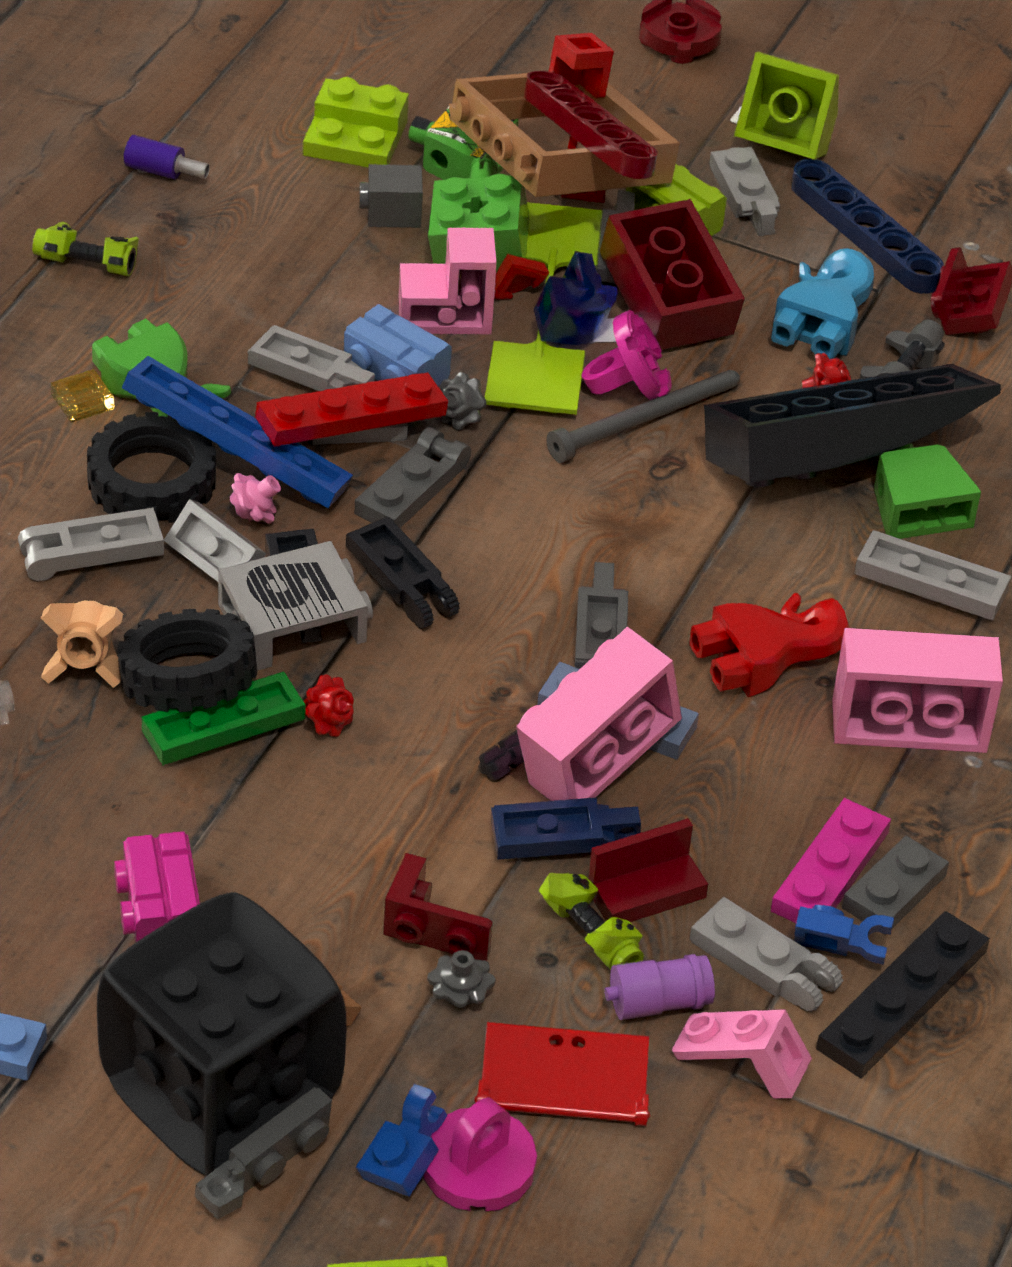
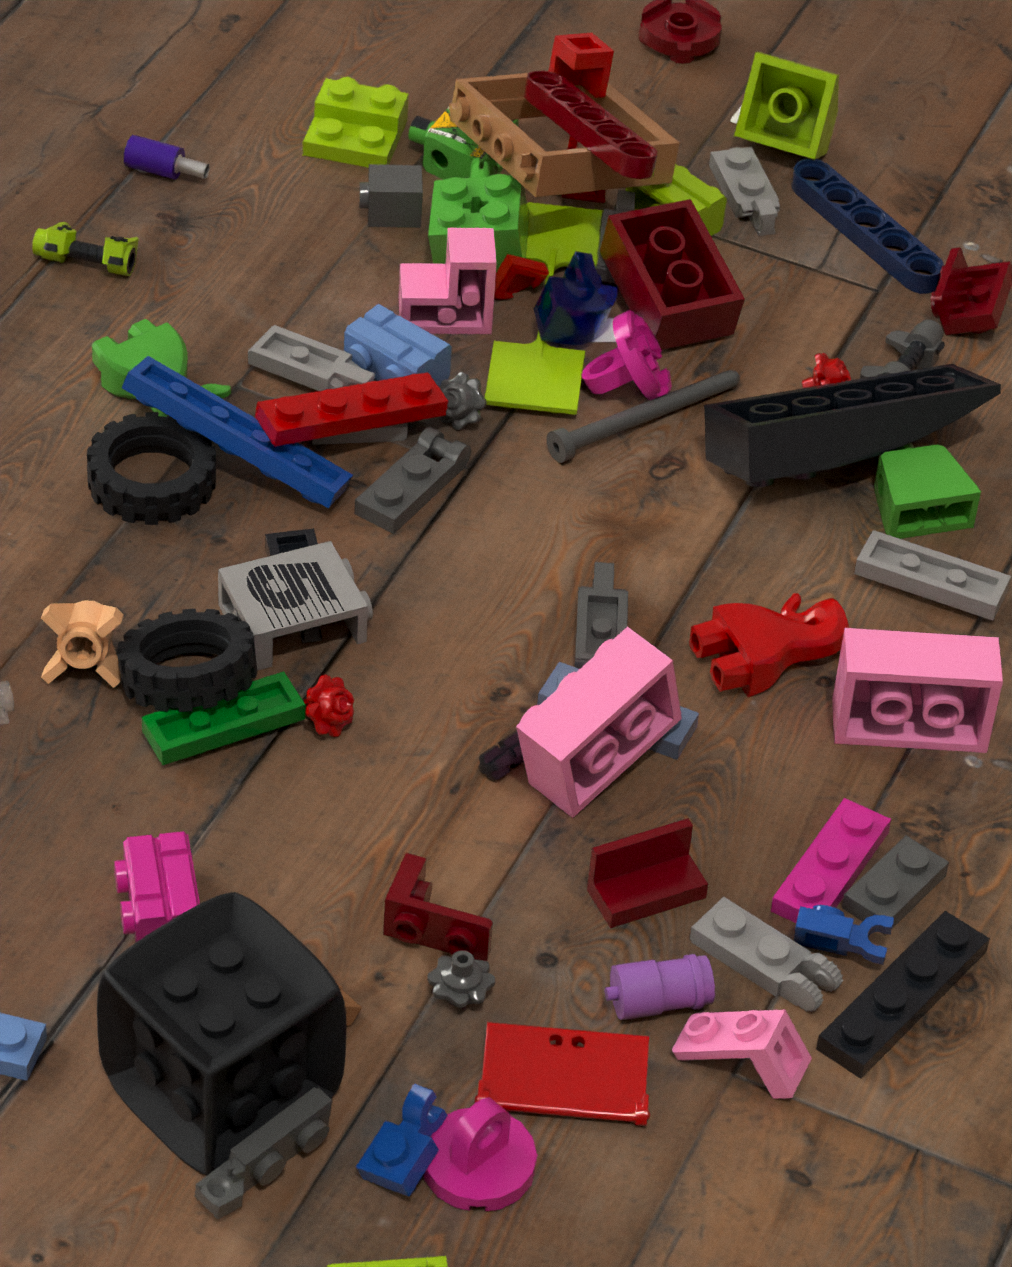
(82, 395): clear yellow tile -> none
(90, 542): light grey plate -> none
(209, 540): light grey plate -> none
(254, 497): bright pink plant -> none
(402, 570): black hinge -> none
(559, 827): dark blue hinge -> none
(612, 940): lime piece -> none
(825, 306): dark azure hips -> none

